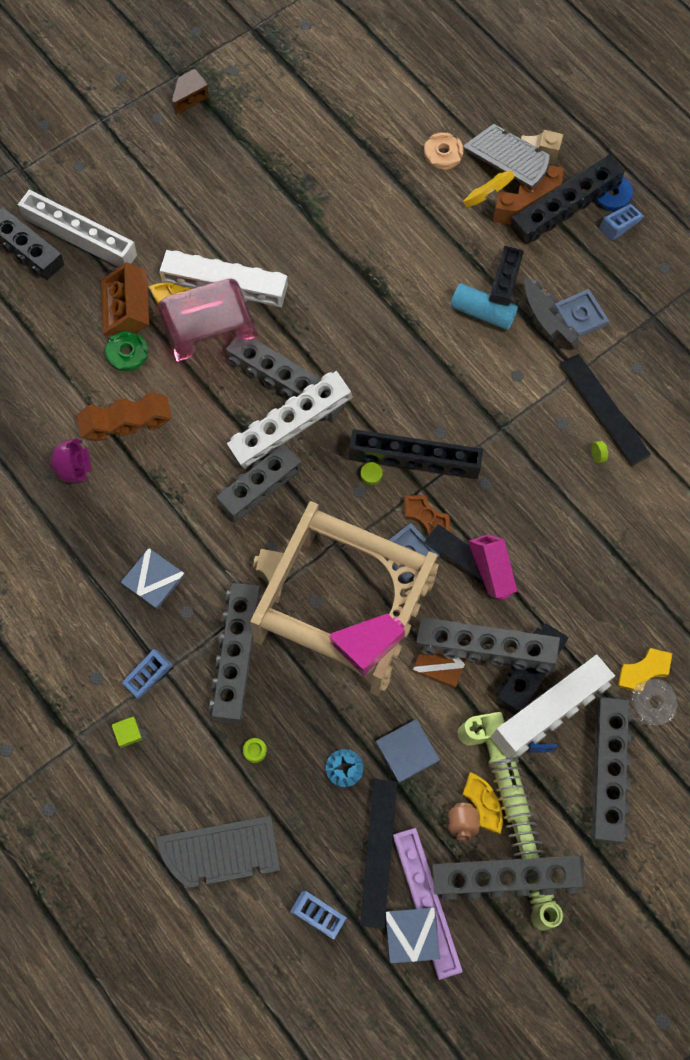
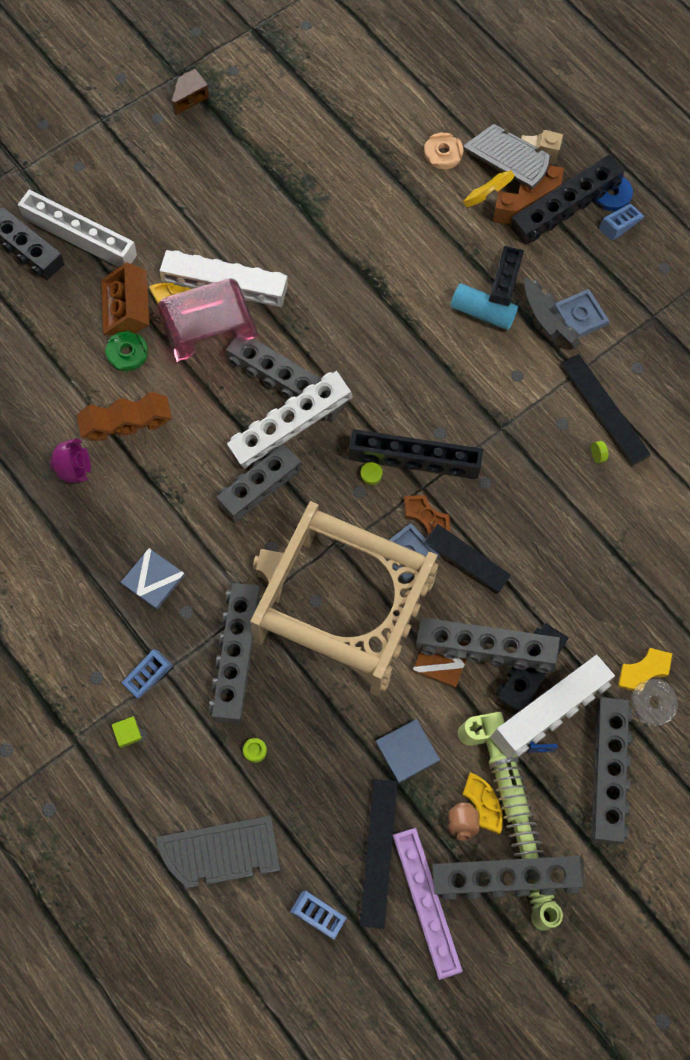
(337, 776): dark azure gear -> none
(368, 641): dark pink slope -> none
(412, 935): sand blue tile -> none
(494, 565): dark pink slope -> none

